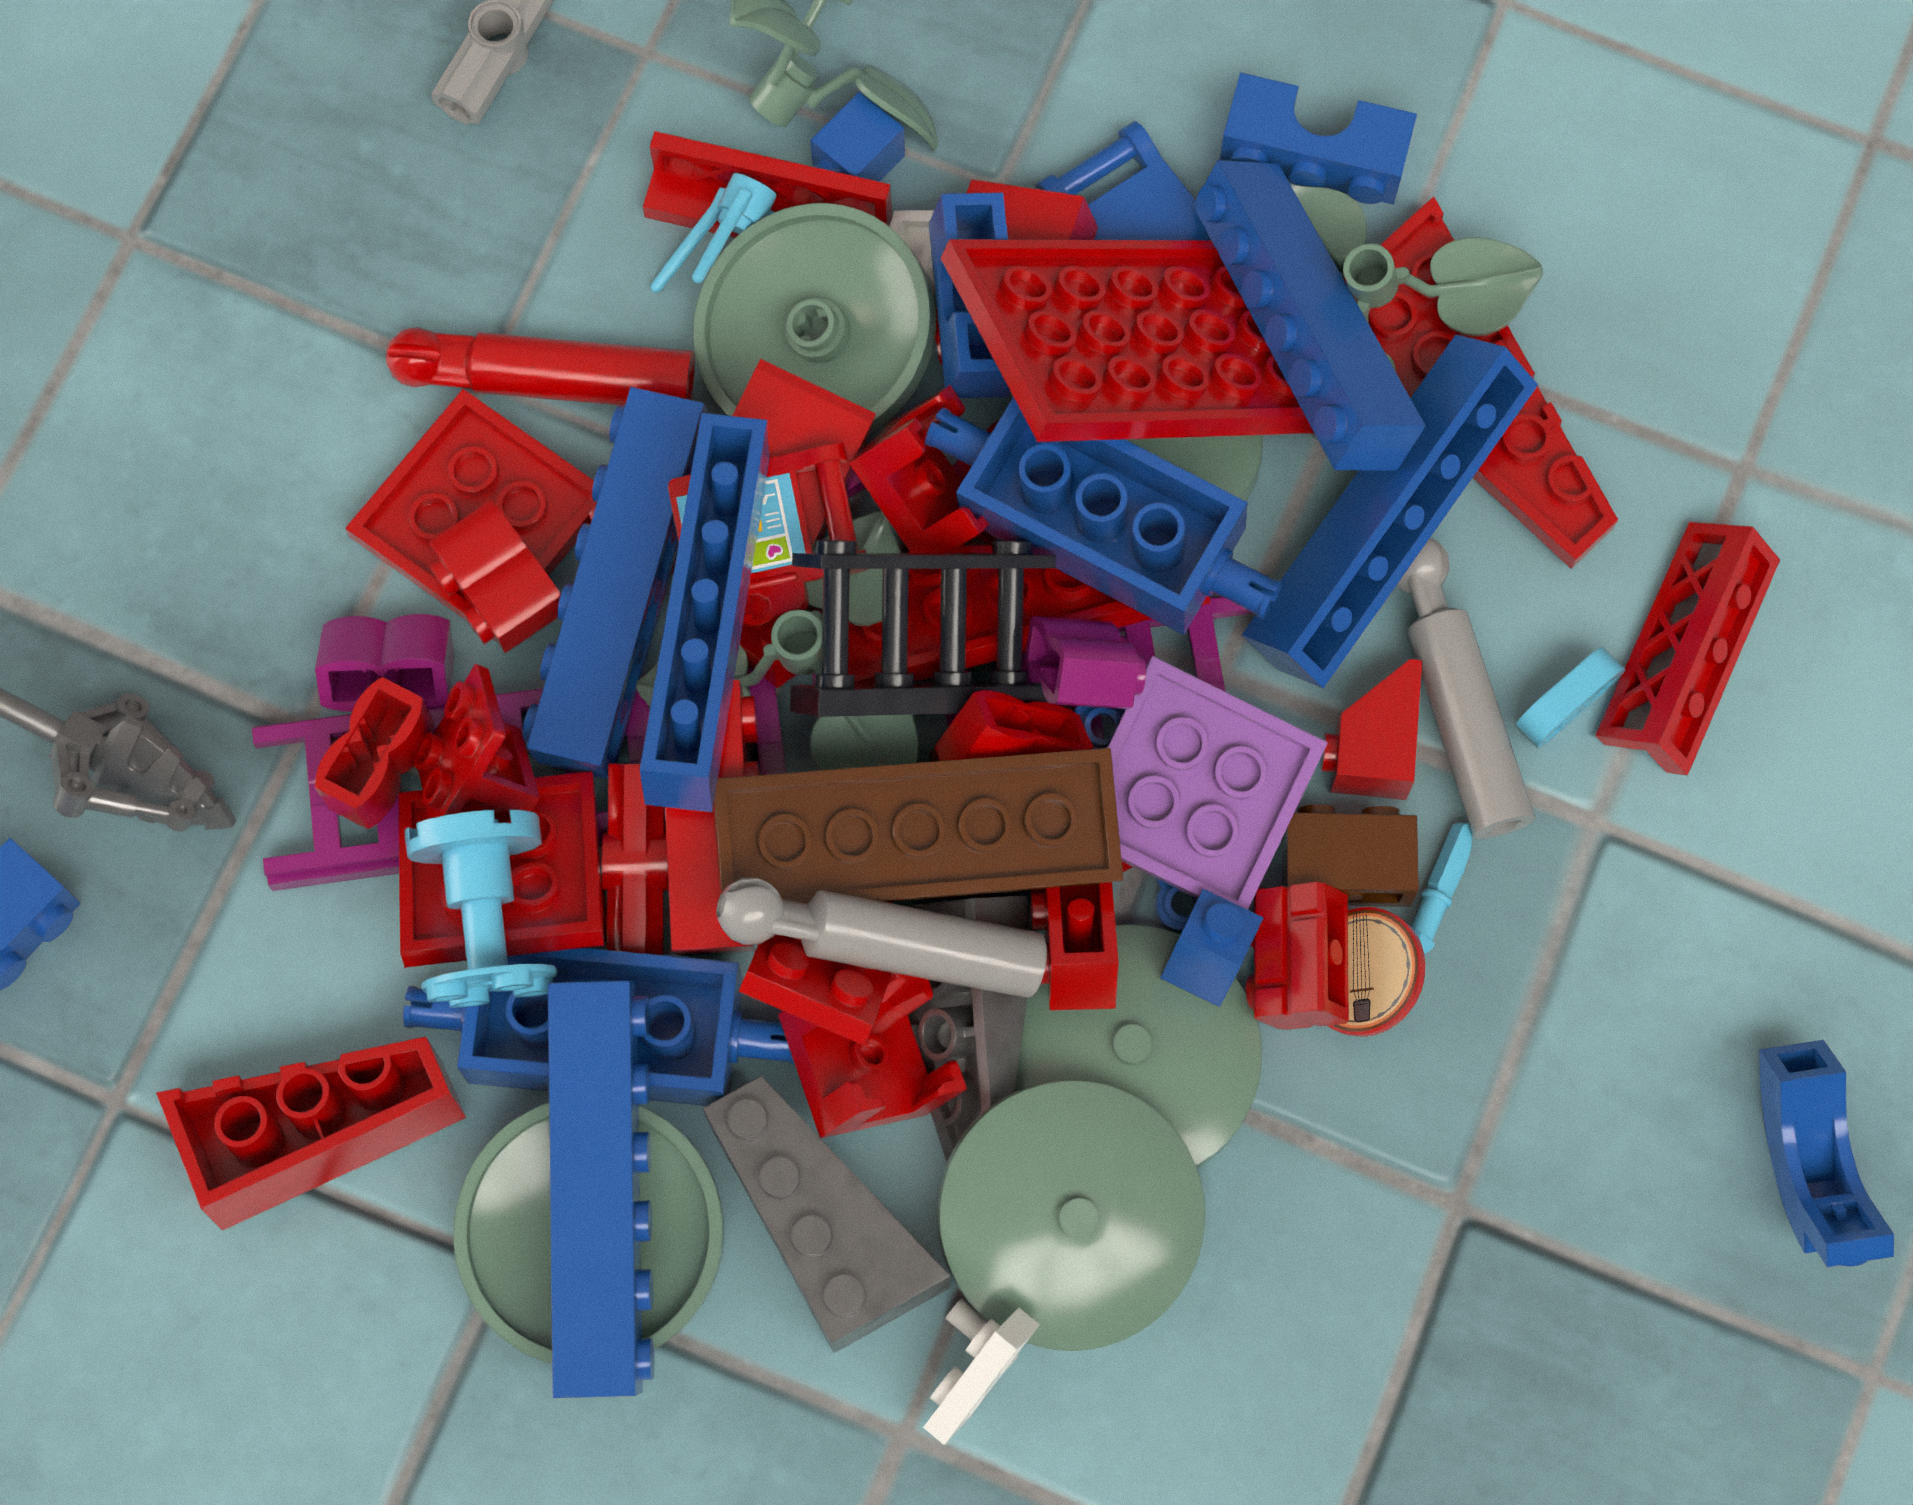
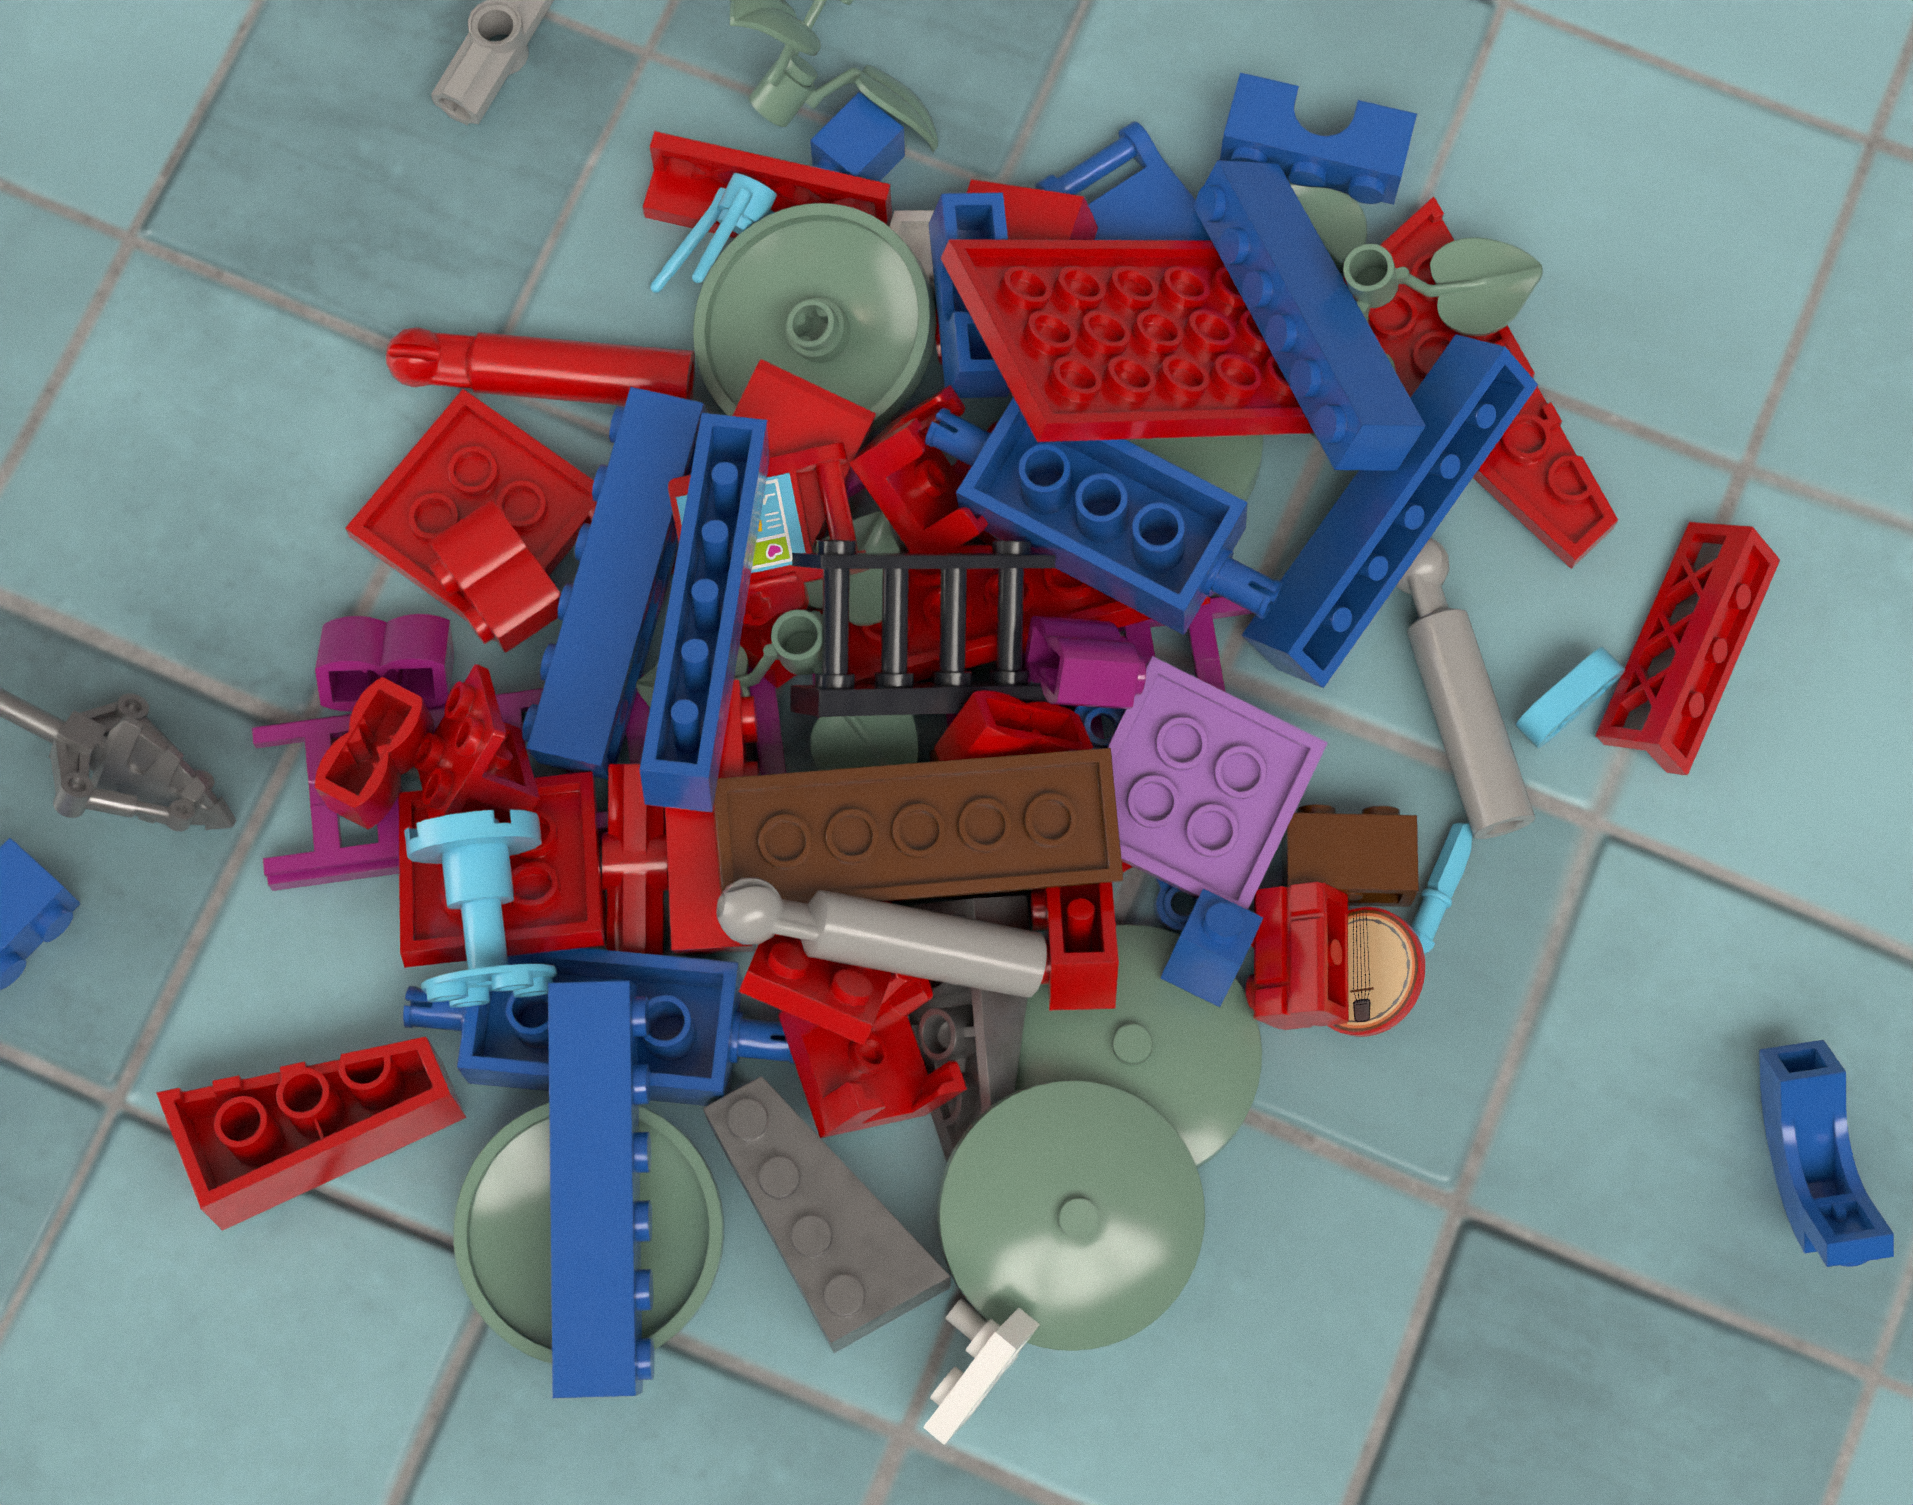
(1377, 739): red slope -> none

